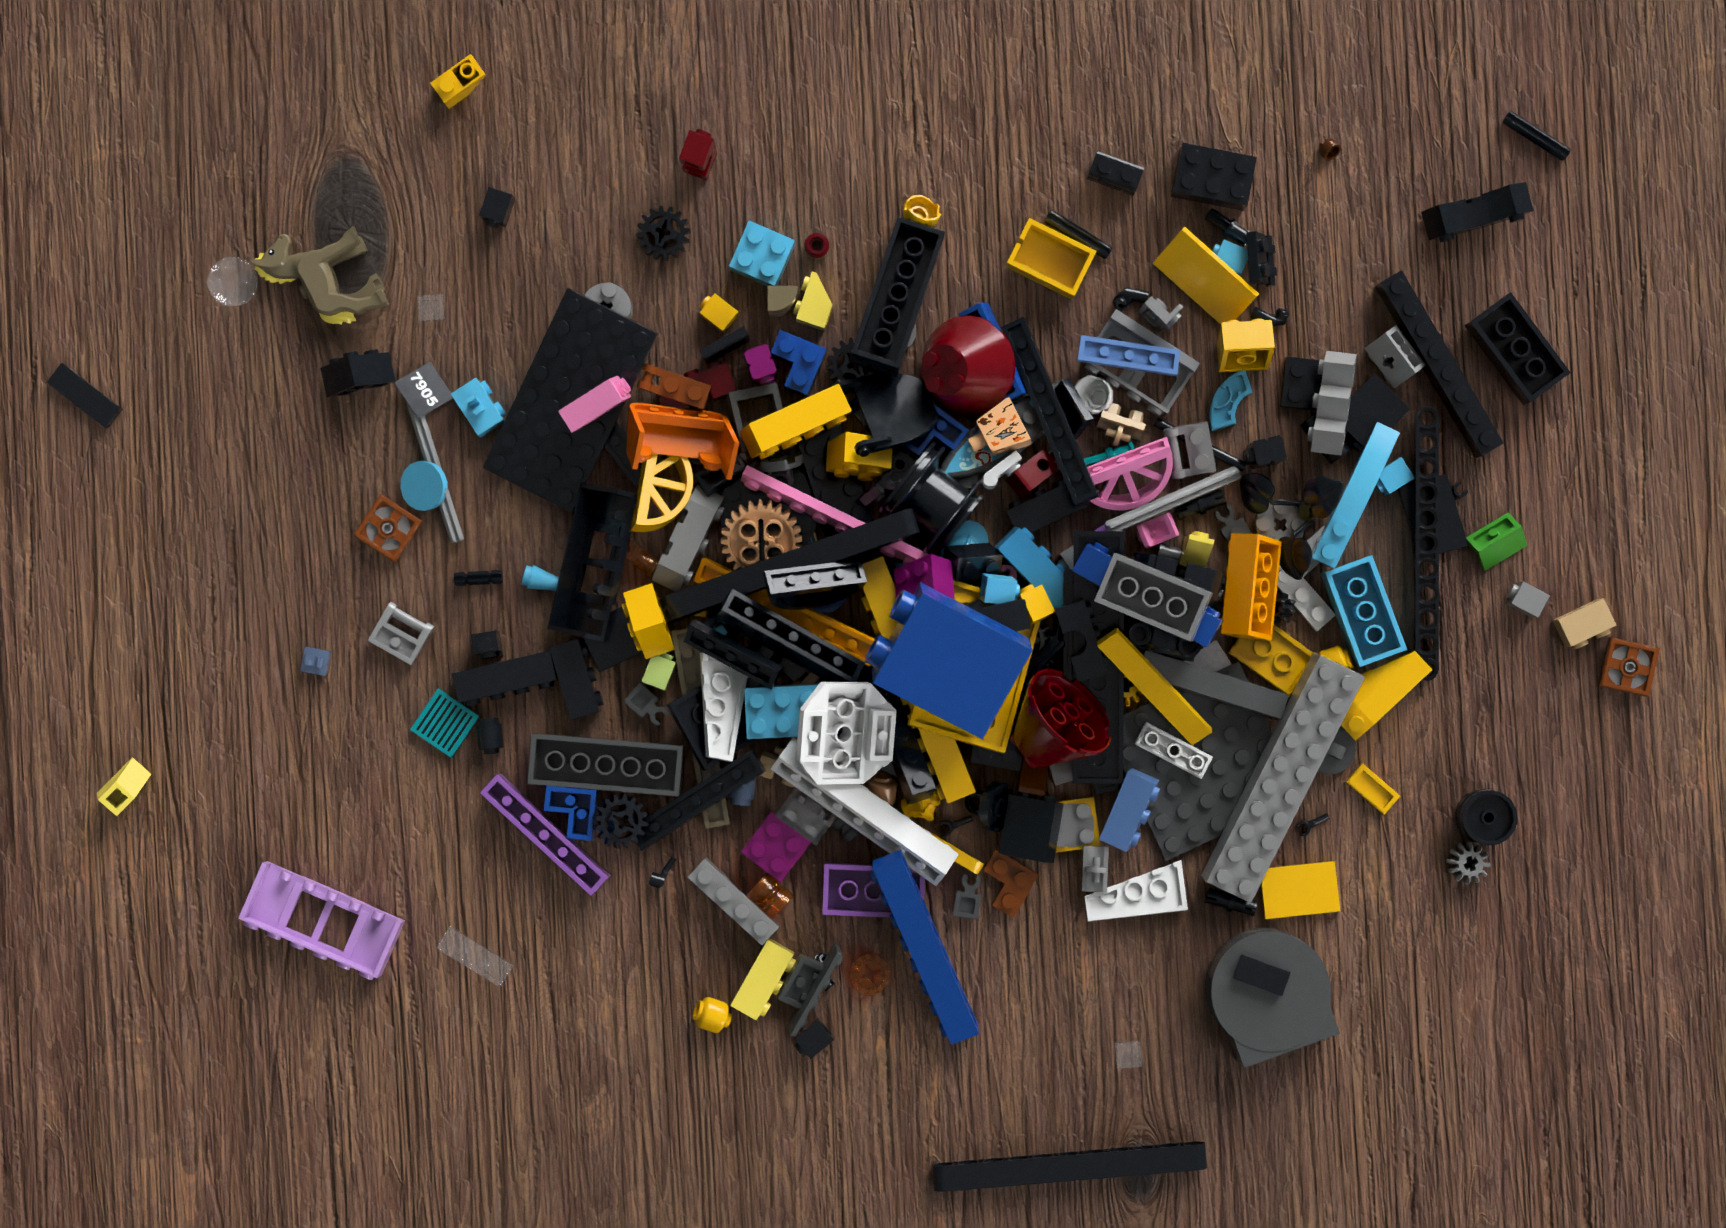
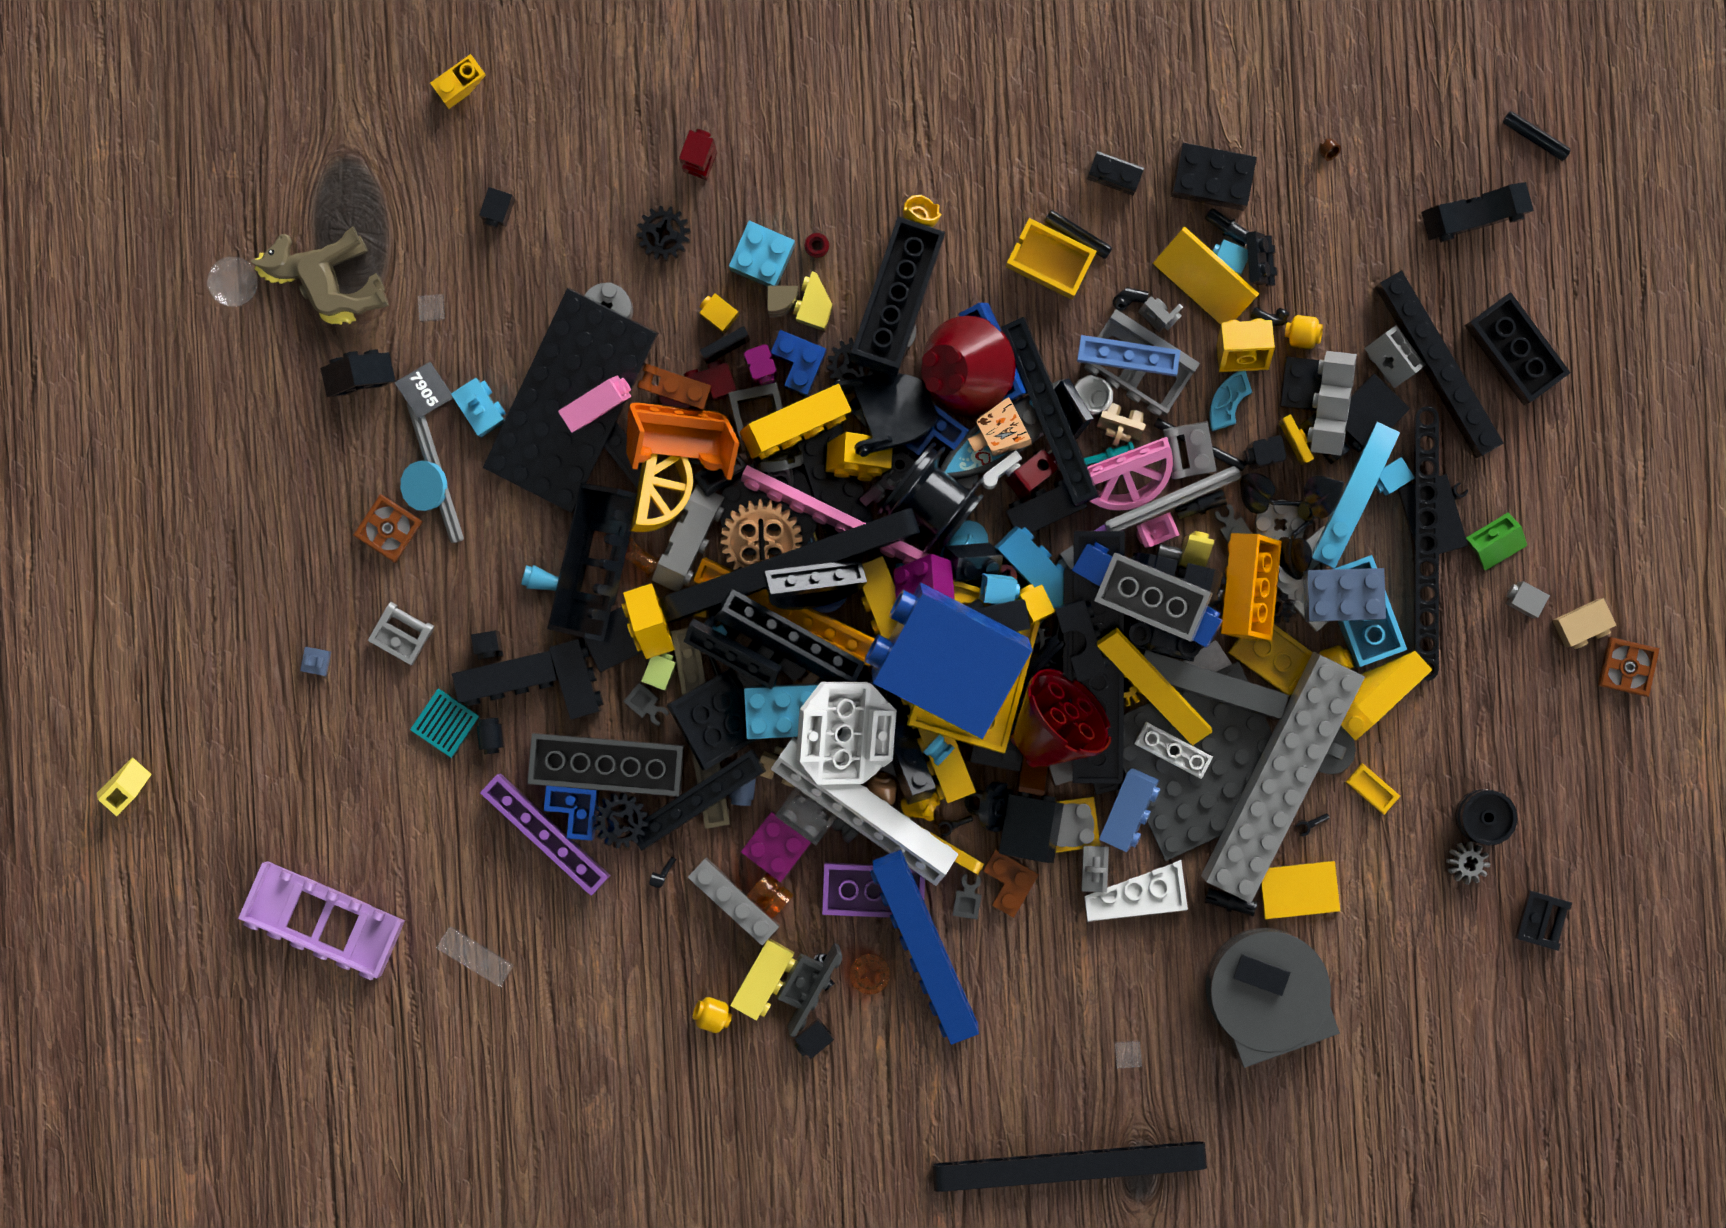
(84, 395): black tile -> none
(478, 577): black axle -> none
(722, 706): white wing -> none
(938, 749): none -> medium azure wheel
(1296, 439): none -> yellow plate
(1304, 332): none -> yellow head
(1344, 595): none -> sand blue brick
(1536, 917): none -> black plate

